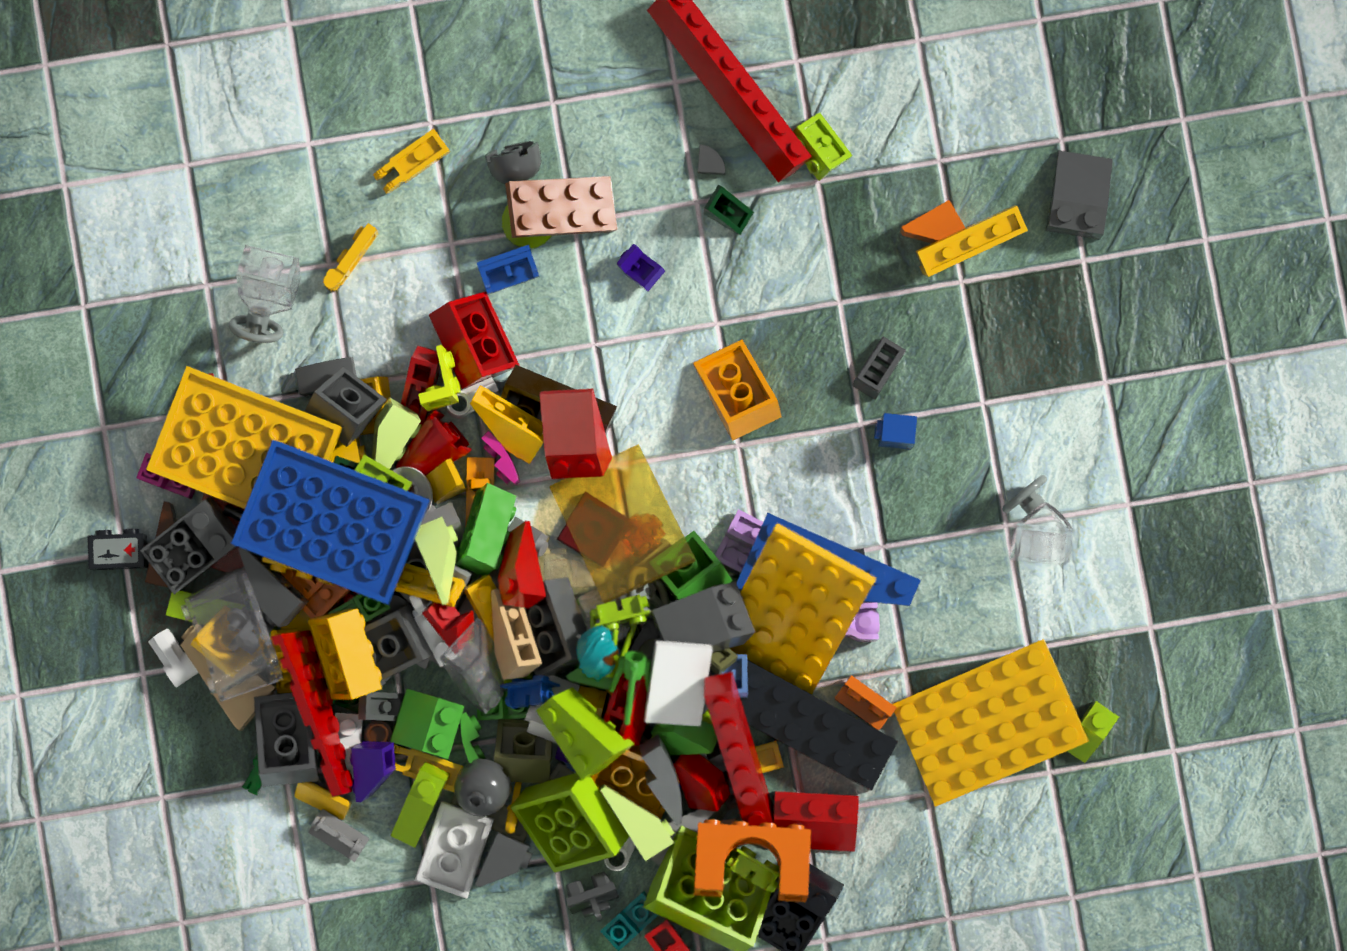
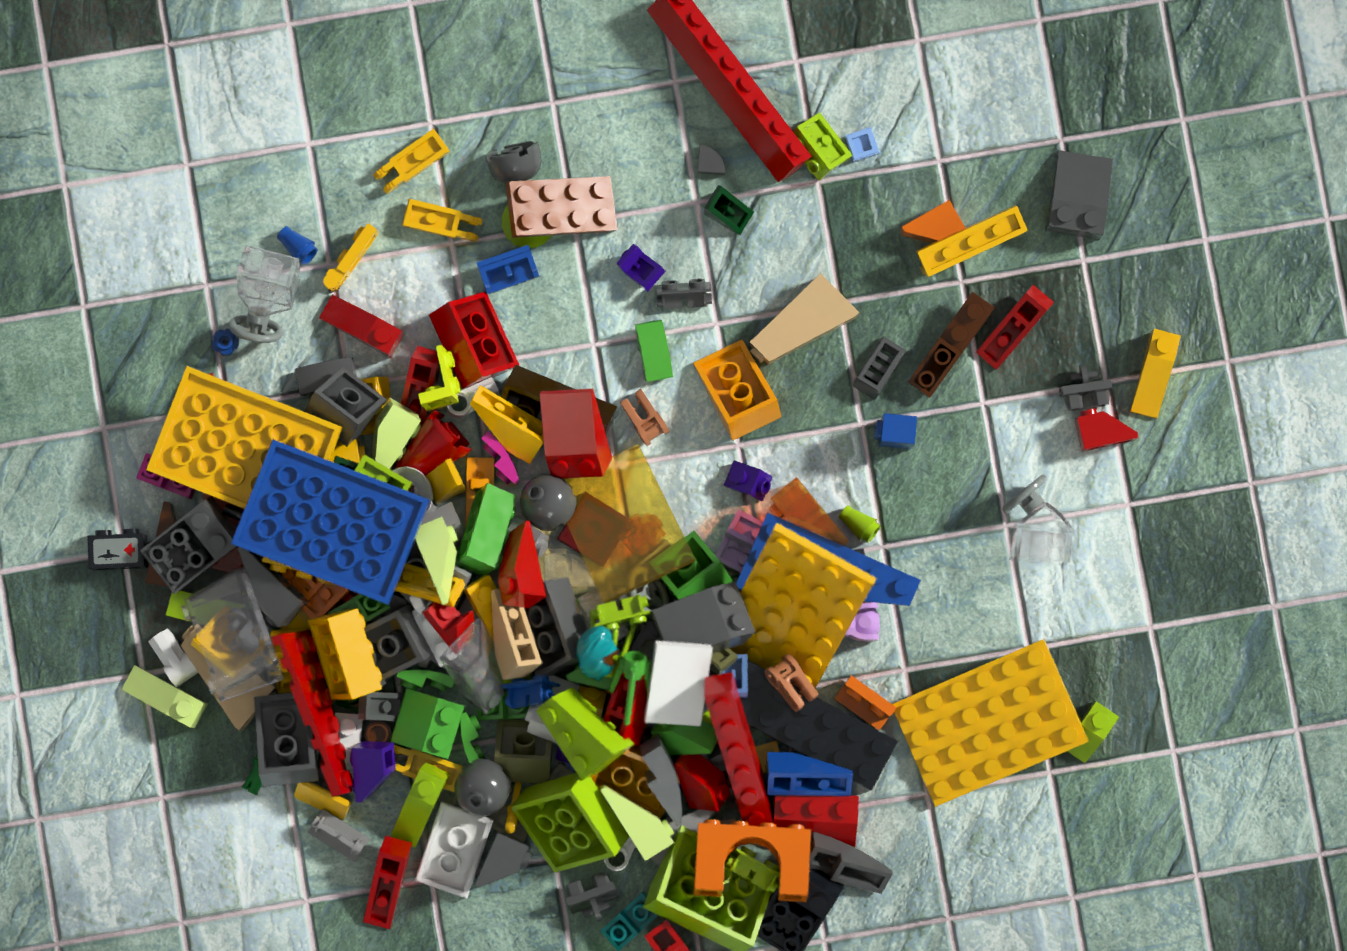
(164, 697): none -> yellowish green slope
(225, 349): none -> blue plate
(297, 245): none -> blue cone
(362, 325): none -> red slope
(387, 882): none -> red slope
(415, 678): none -> bright green slope
(439, 220): none -> yellow hinge
(547, 502): none -> dark grey cylinder
(649, 427): none -> nougat piece
(653, 350): none -> bright green slope
(694, 291): none -> dark grey hinge
(748, 480): none -> dark purple bracket
(796, 676): none -> nougat piece
(800, 508): none -> clear orange slope
(801, 775): none -> blue slope
(805, 319): none -> tan slope
(847, 864): none -> dark grey slope
(861, 144): none -> light blue tile
(861, 525): none -> lime cone
(951, 344): none -> reddish brown slope
(1014, 327): none -> red slope
(1073, 393): none -> dark grey hips
(1101, 430): none -> red slope
(1155, 372): none -> yellow slope

